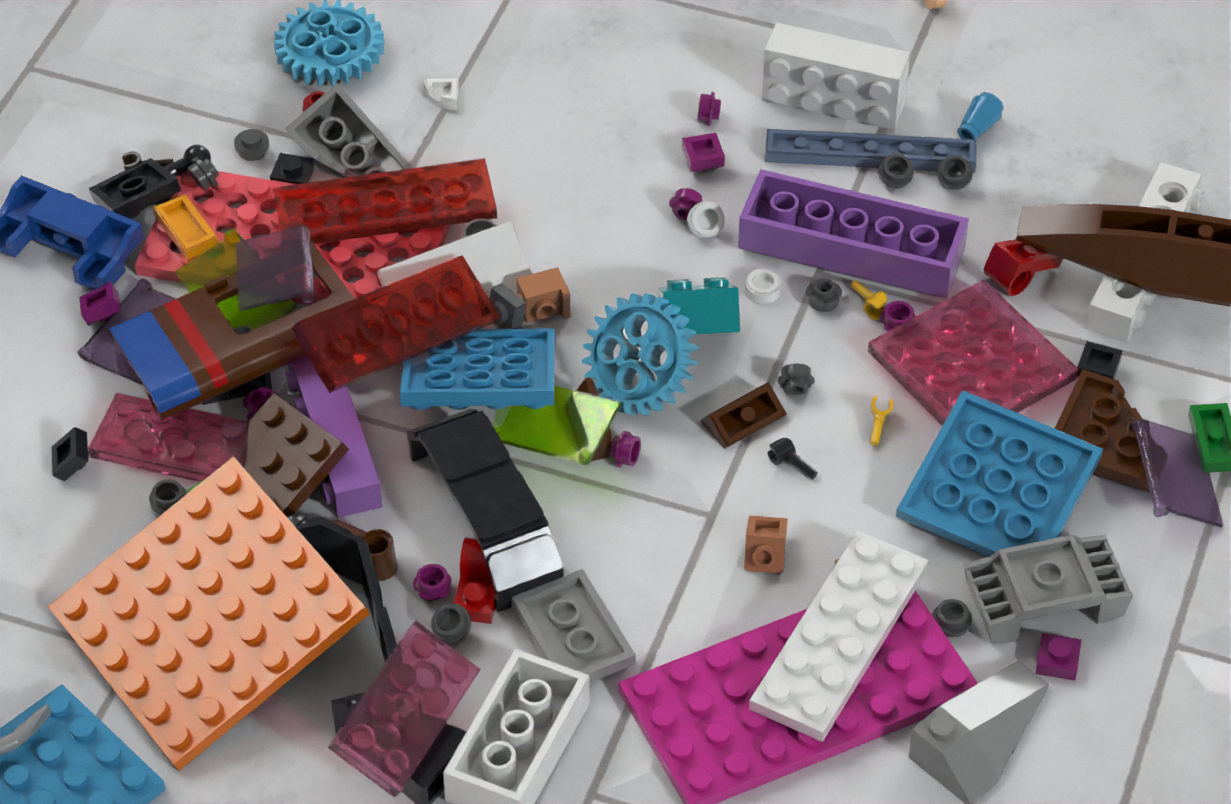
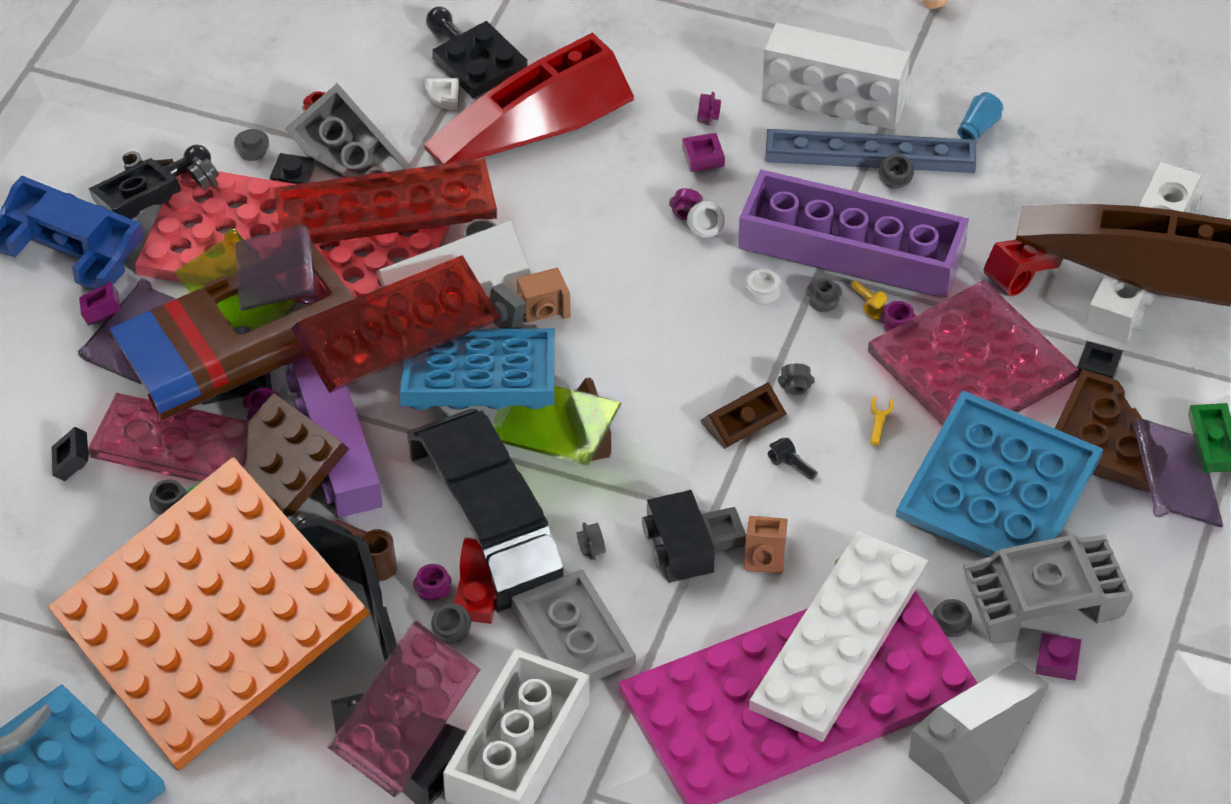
(185, 226): light orange tile -> none
(329, 43): medium azure gear -> none
(480, 41): none -> black plate
(537, 103): none -> red wedge
(591, 540): none -> dark grey plate
(625, 449): magenta plate -> none
(663, 333): medium azure gear -> none
(679, 536): none -> black brick
(709, 306): teal brick -> none
(725, 529): none -> dark grey plate
(959, 164): dark grey plate -> none

